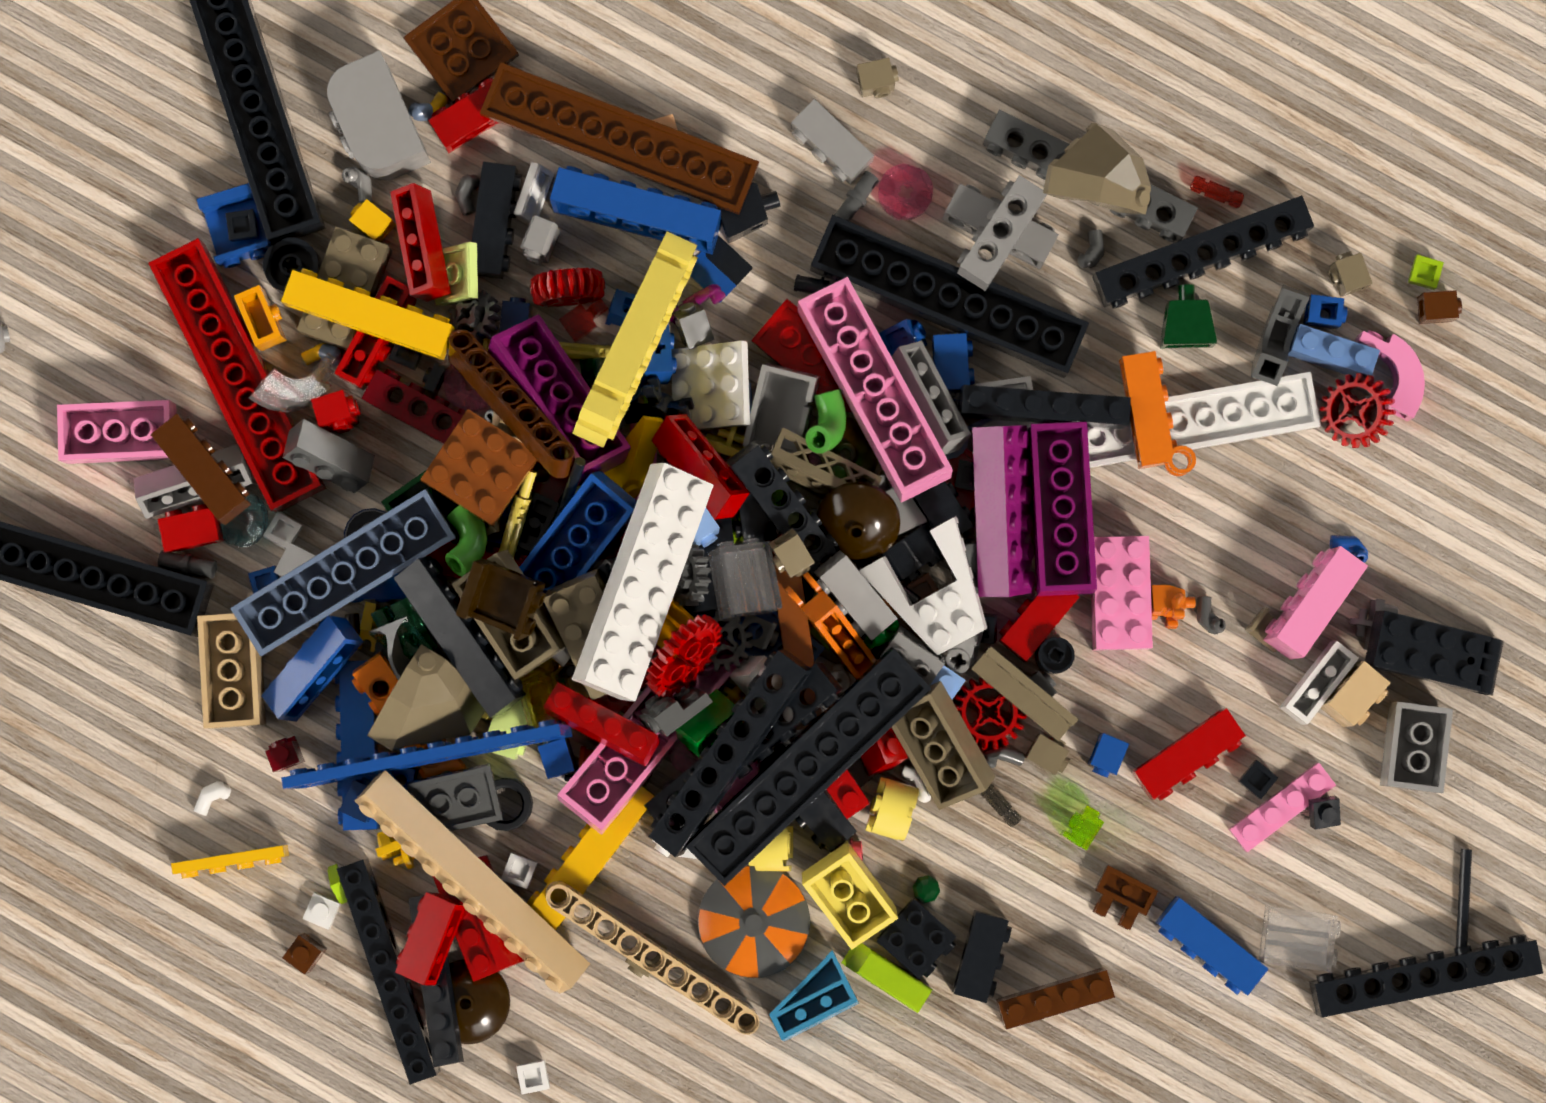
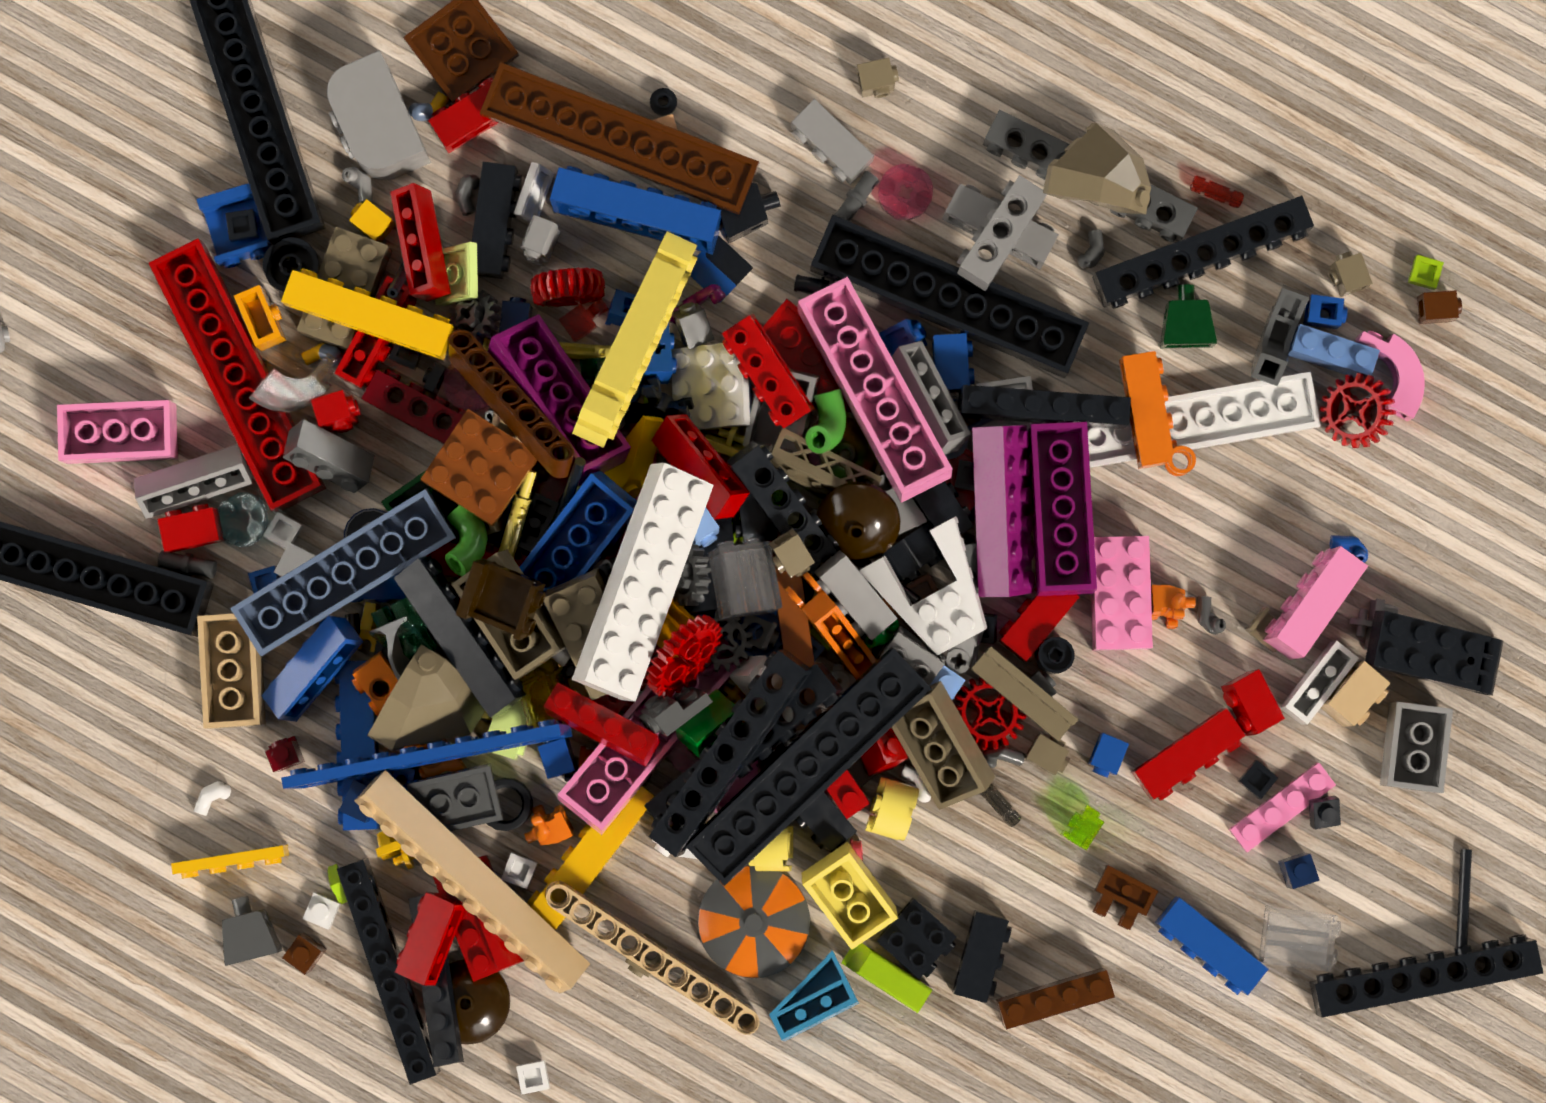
(201, 469): reddish brown brick -> none
(248, 934): none -> dark grey torso
(397, 282): none -> black piece
(549, 827): none -> orange piece
(666, 109): none -> black plate
(767, 371): none -> red brick
(926, 889): dark green tile -> none
(1252, 702): none -> red brick
(1298, 870): none -> dark blue brick

